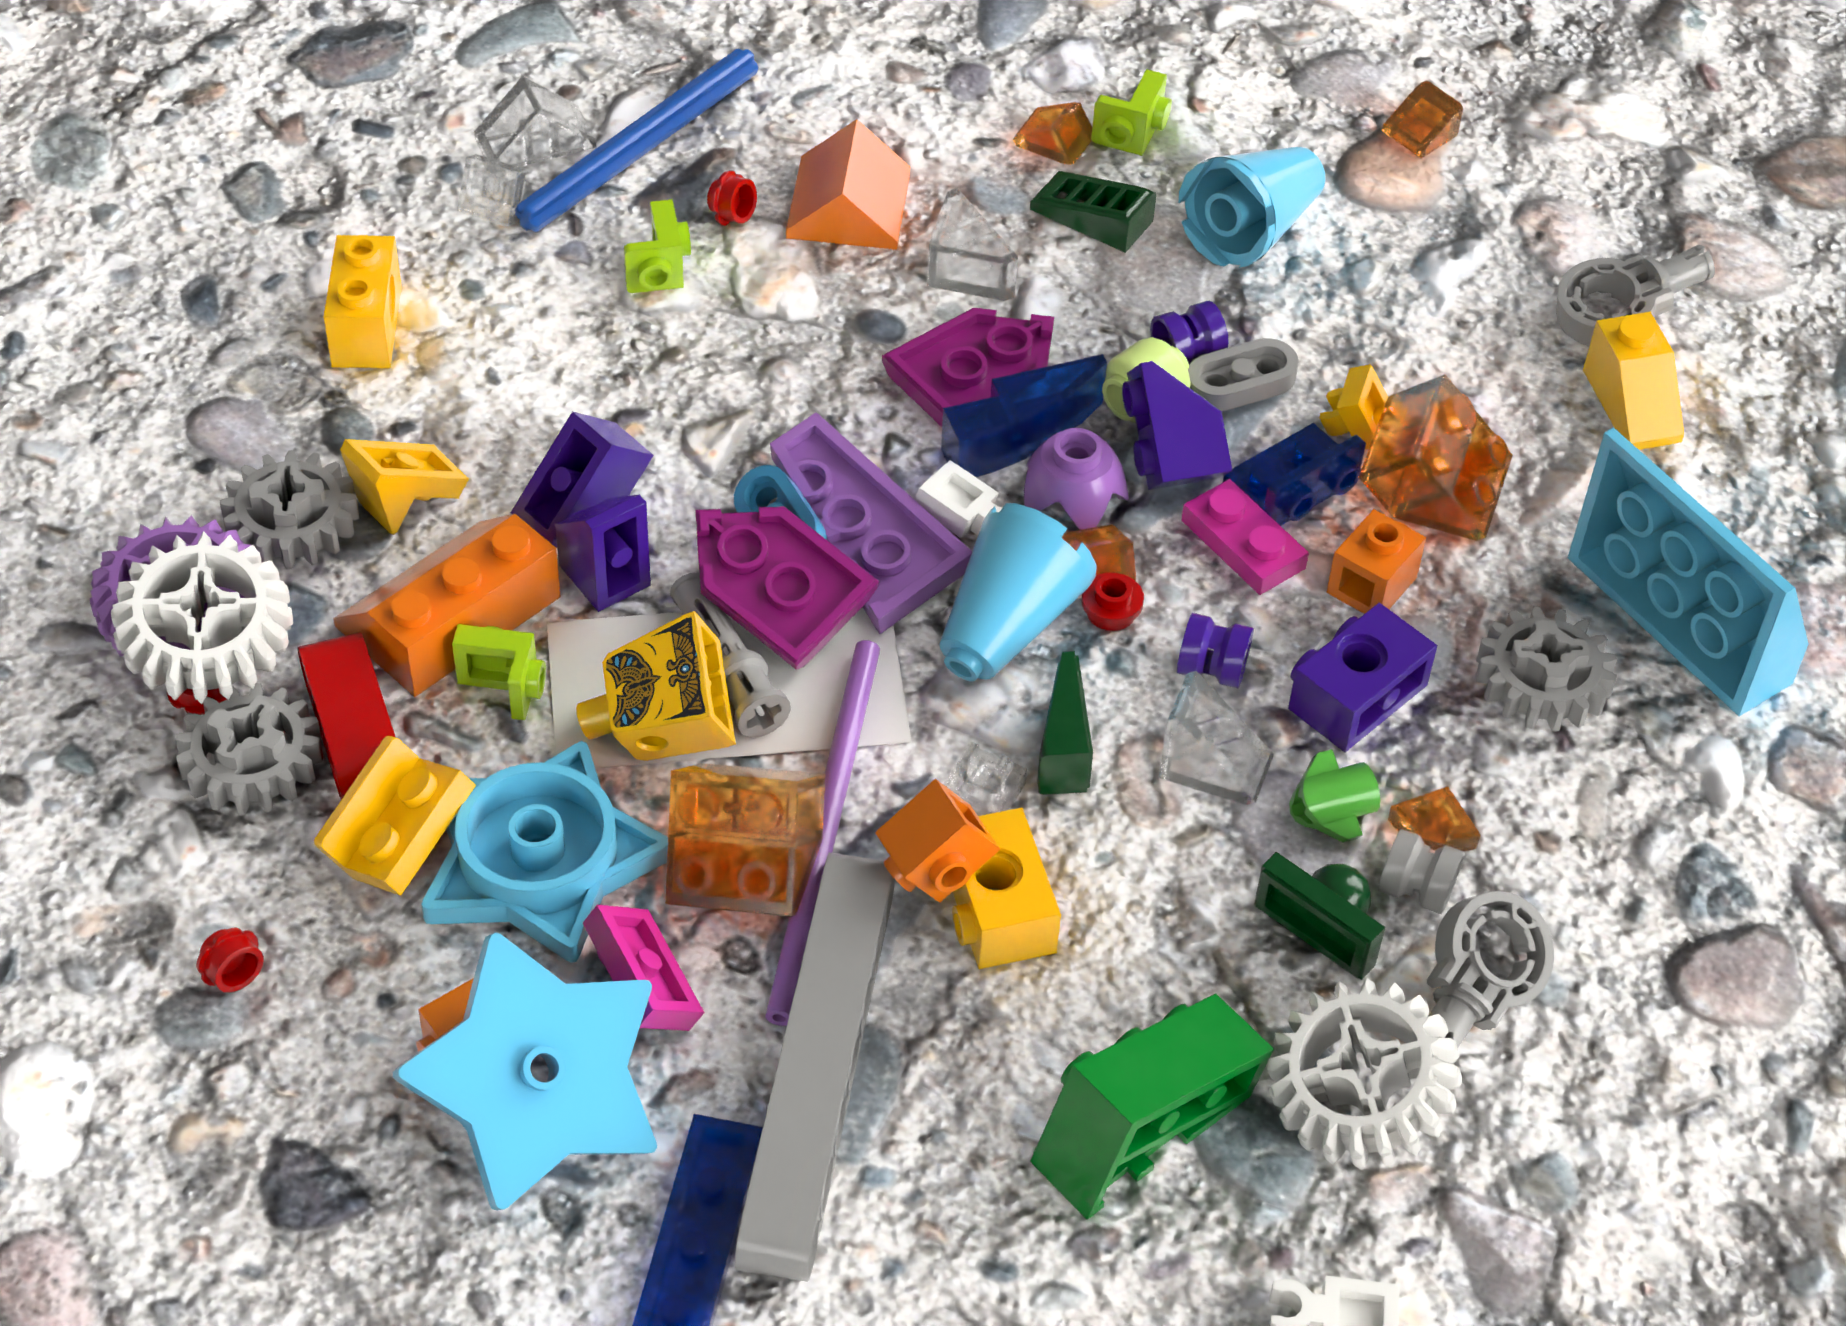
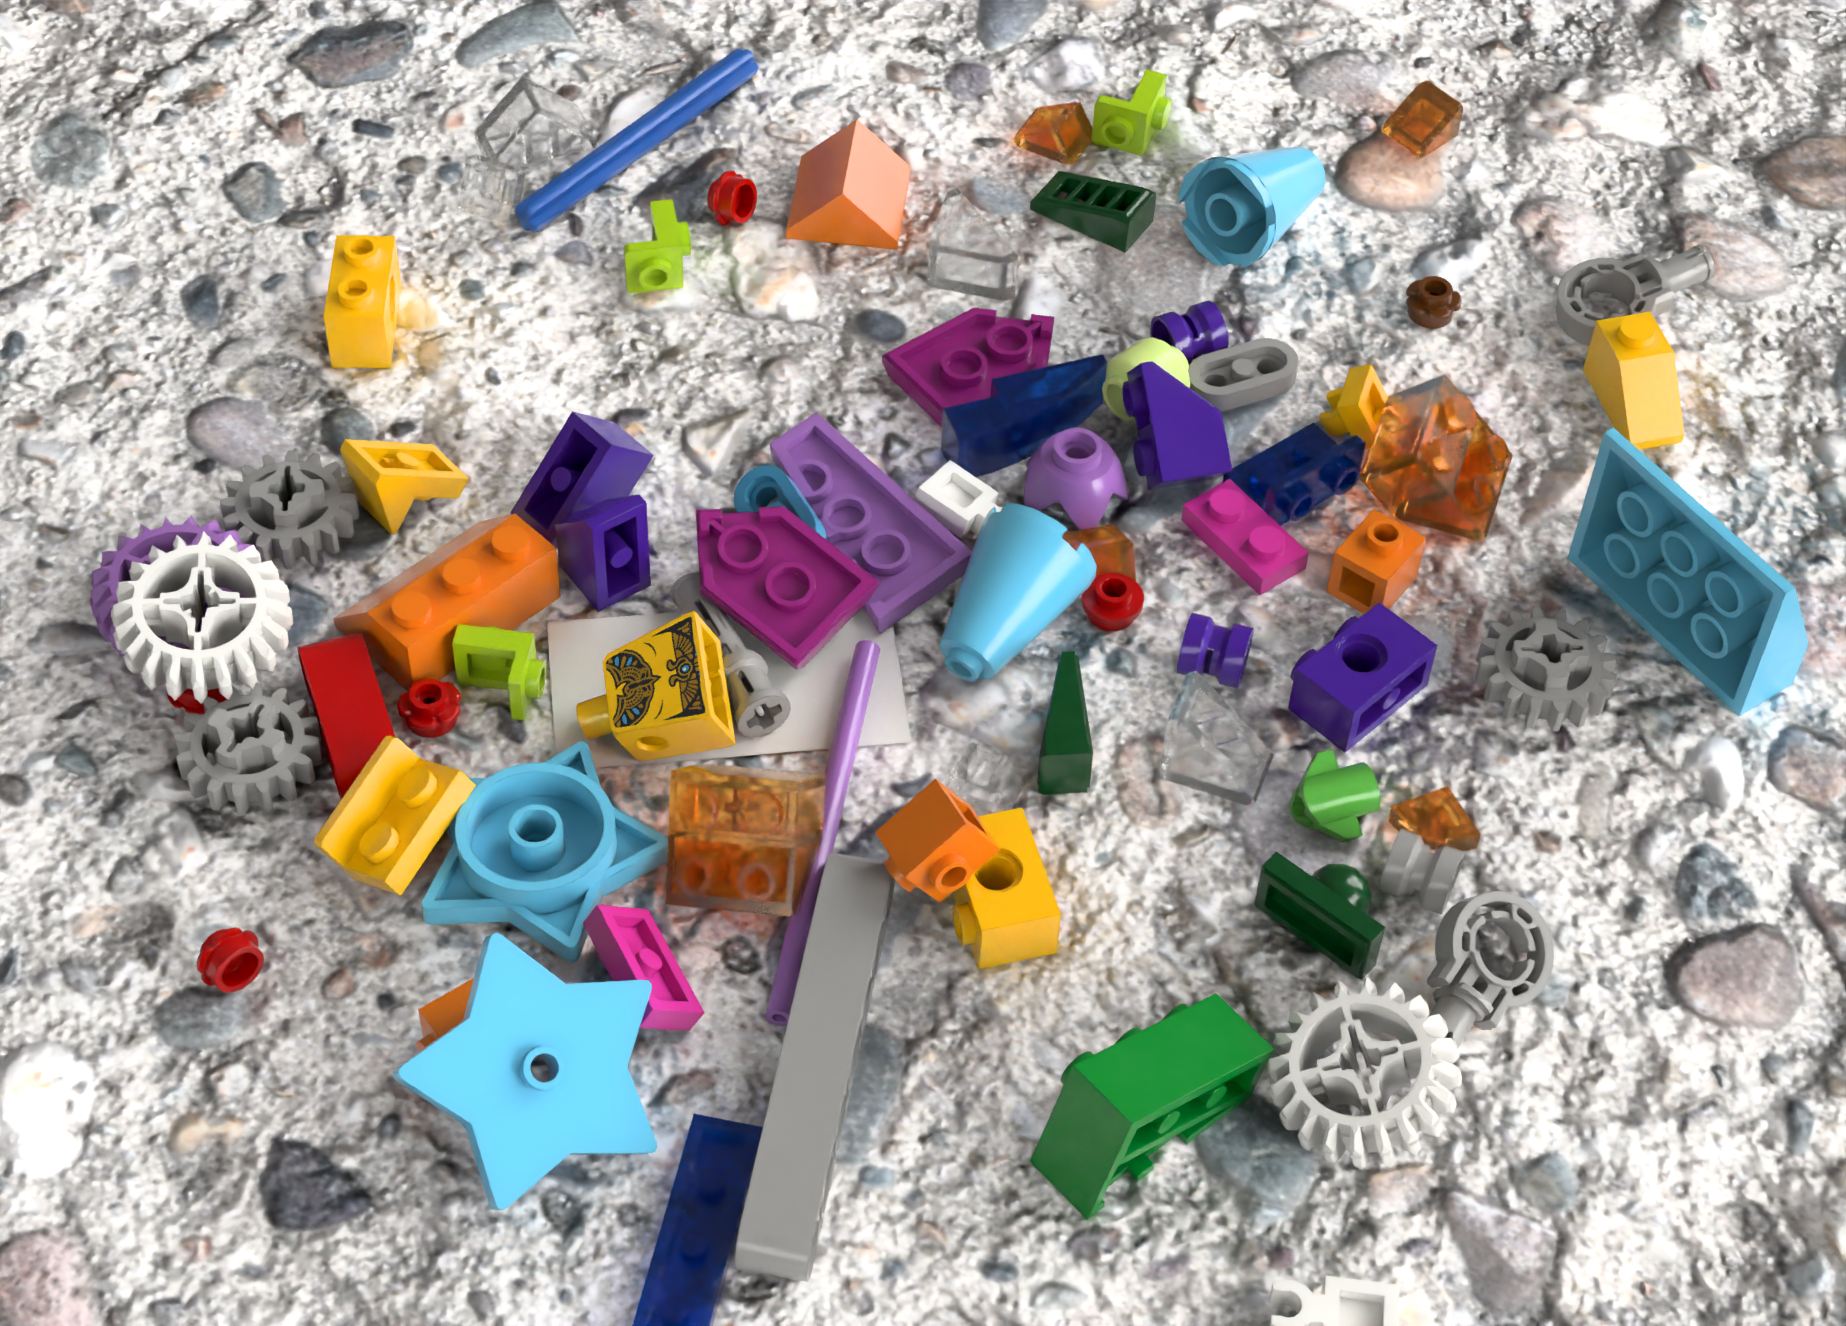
(434, 718): none -> red plate
(1432, 302): none -> reddish brown plate

